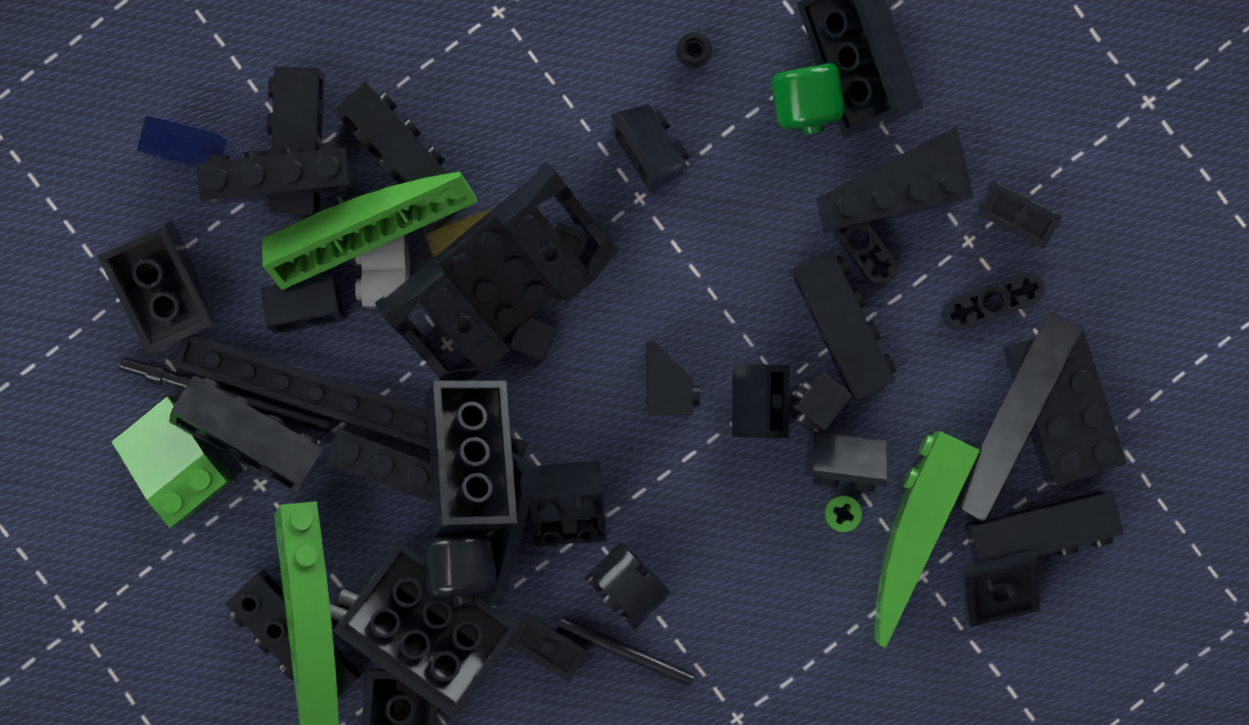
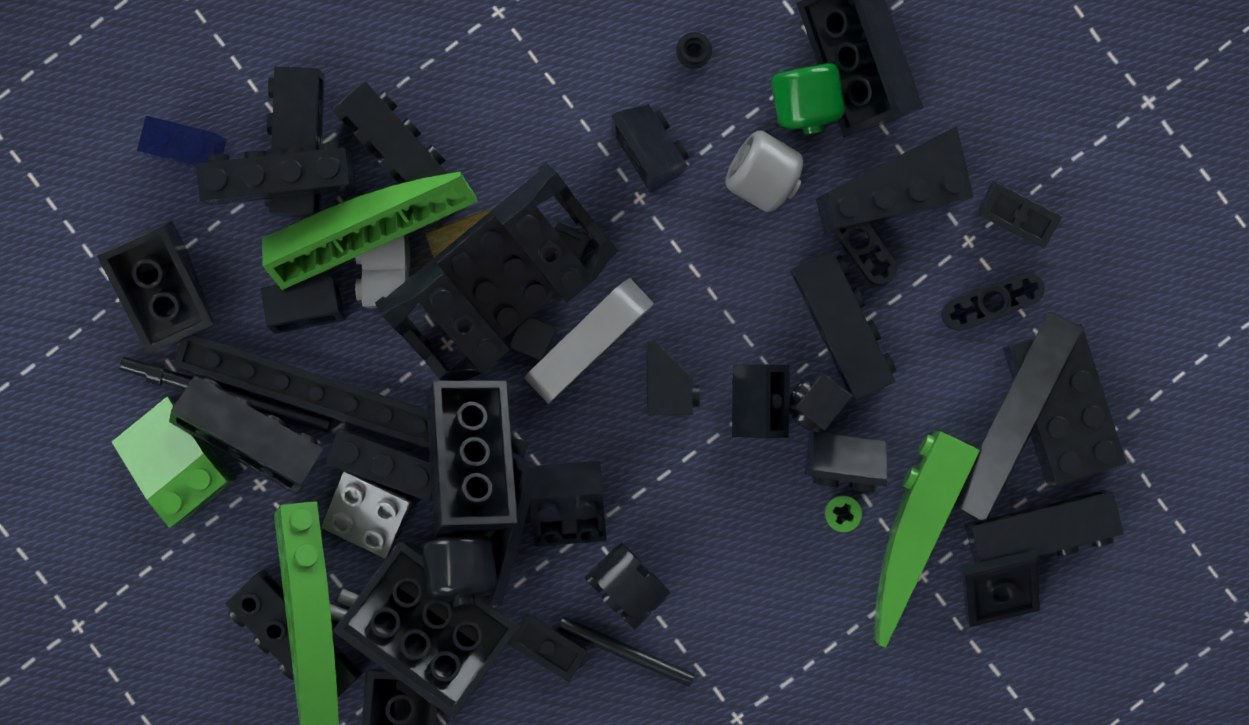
(365, 513): none -> light grey hinge
(588, 340): none -> light grey beam
(765, 171): none -> light grey head

